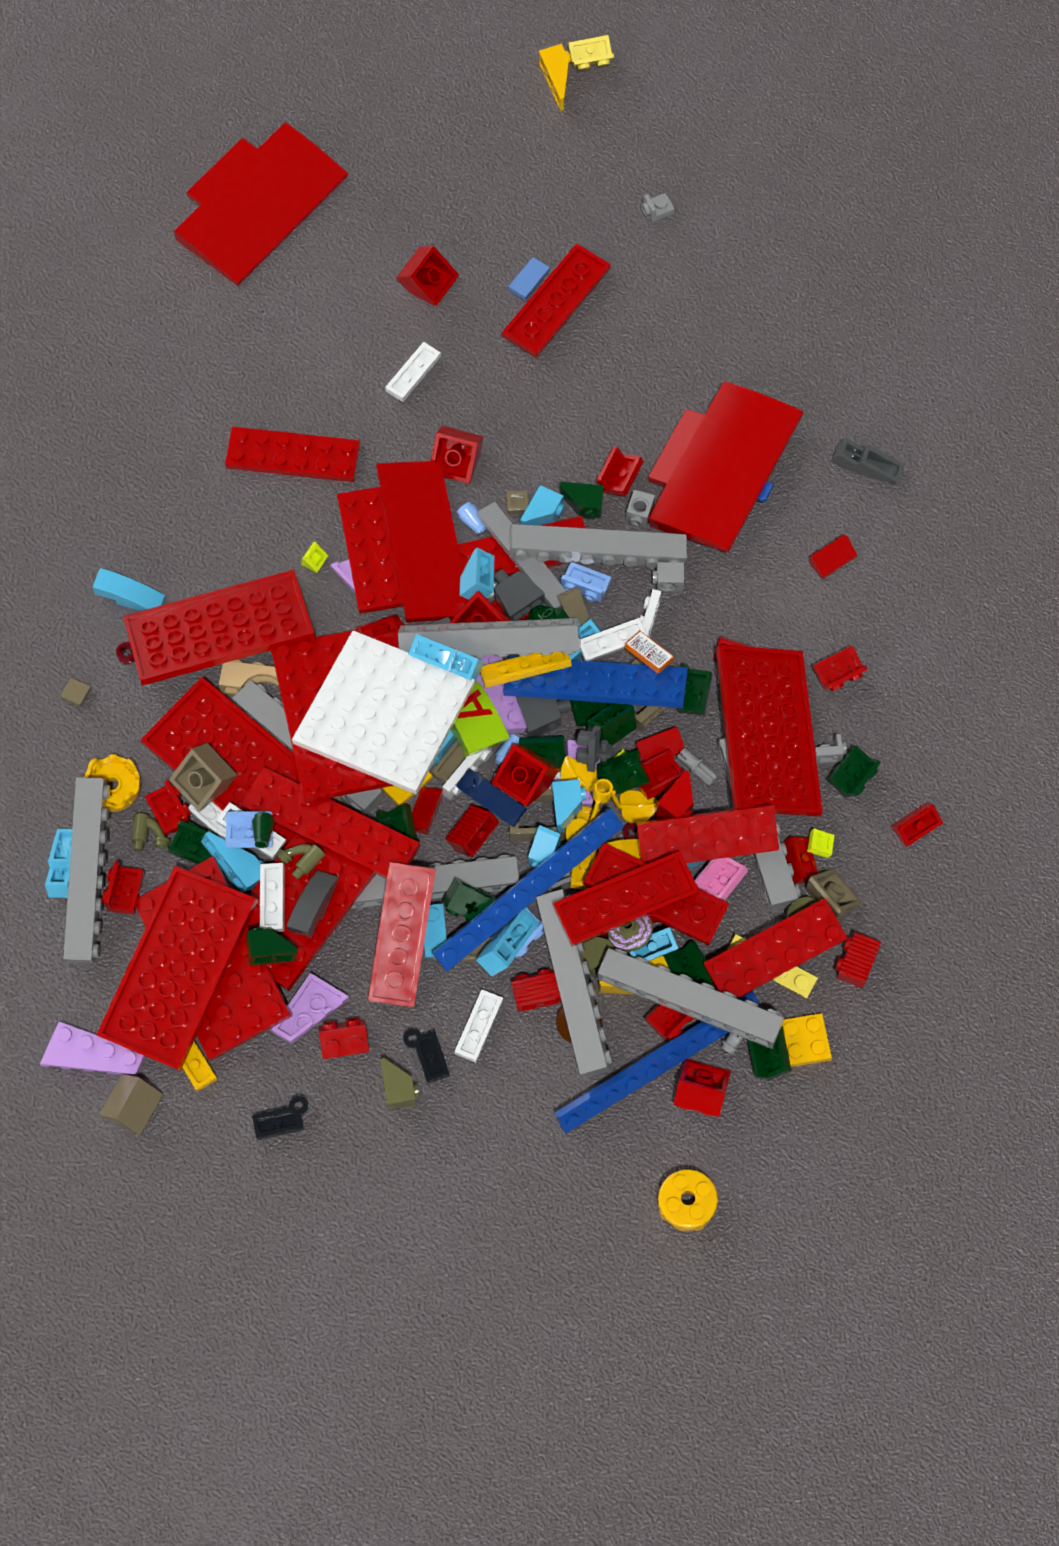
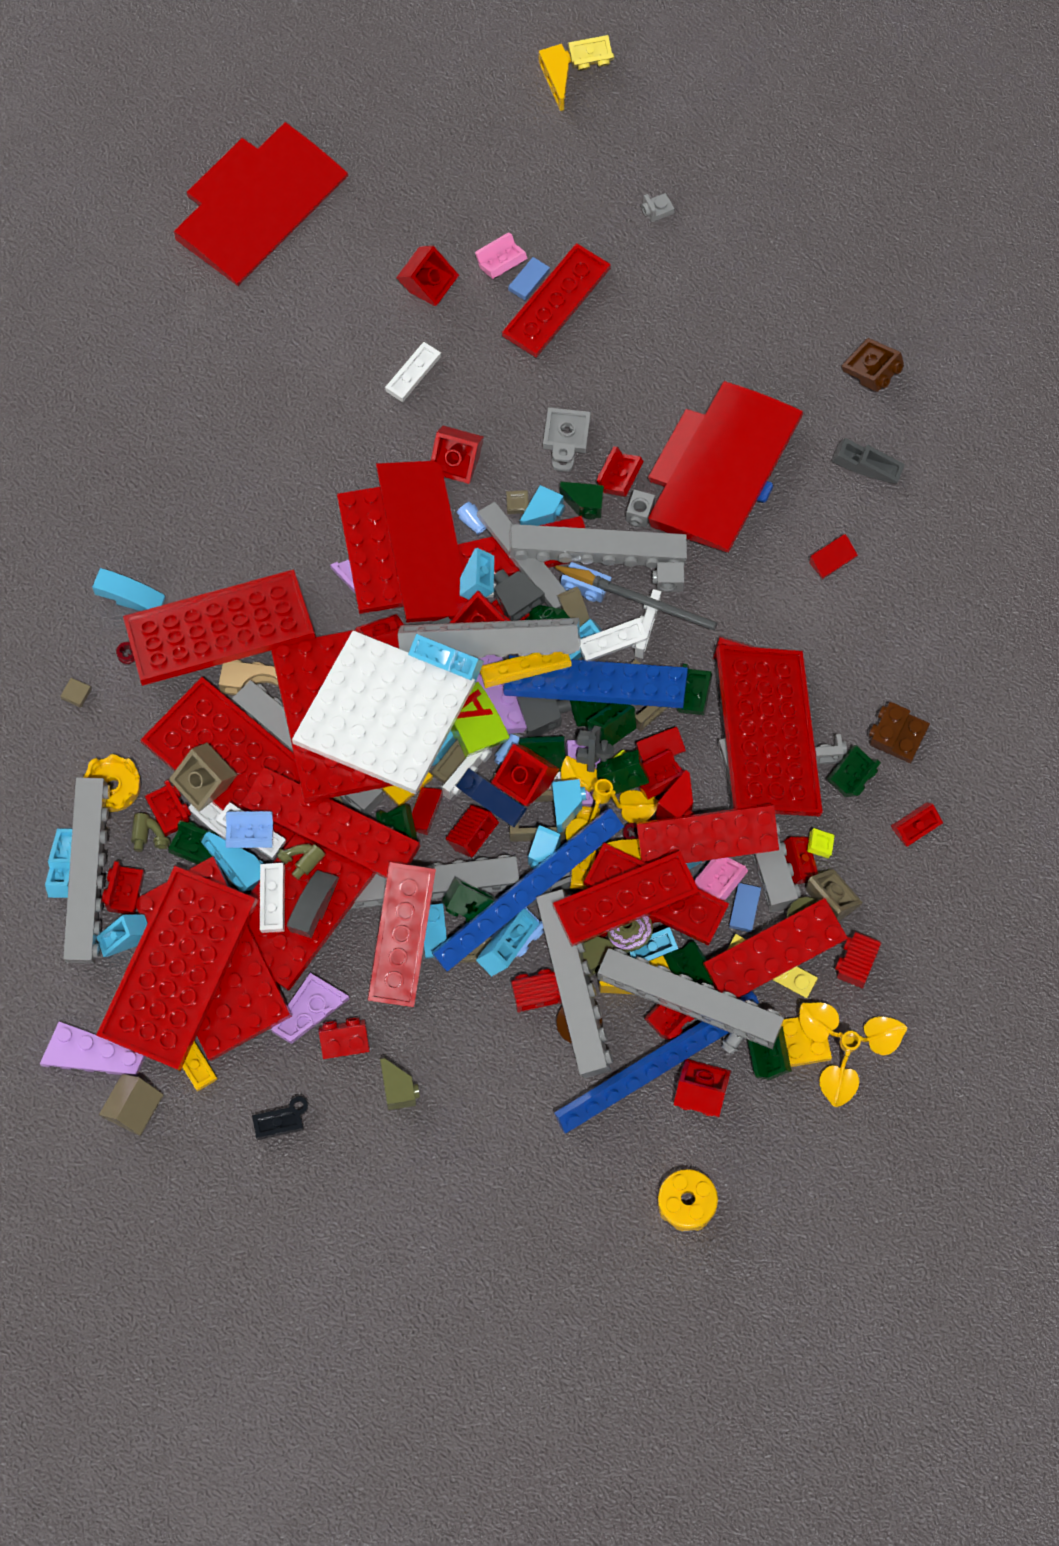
(122, 934): none -> medium azure slope
(262, 829): dark green cone -> none
(268, 947): dark green slope -> none
(292, 454): red plate -> none
(314, 558): neon yellow slope -> none
(429, 1055): black hinge -> none
(478, 1026): white plate -> none
(500, 256): none -> bright pink bracket
(565, 444): none -> light grey plate
(589, 578): none -> dark grey piece
(649, 652): tile -> none
(697, 766): light grey axle -> none
(745, 907): none -> medium blue tile
(820, 1020): none -> yellow plant
(839, 668): red bracket -> none
(874, 364): none -> reddish brown plate
(898, 732): none -> reddish brown plate

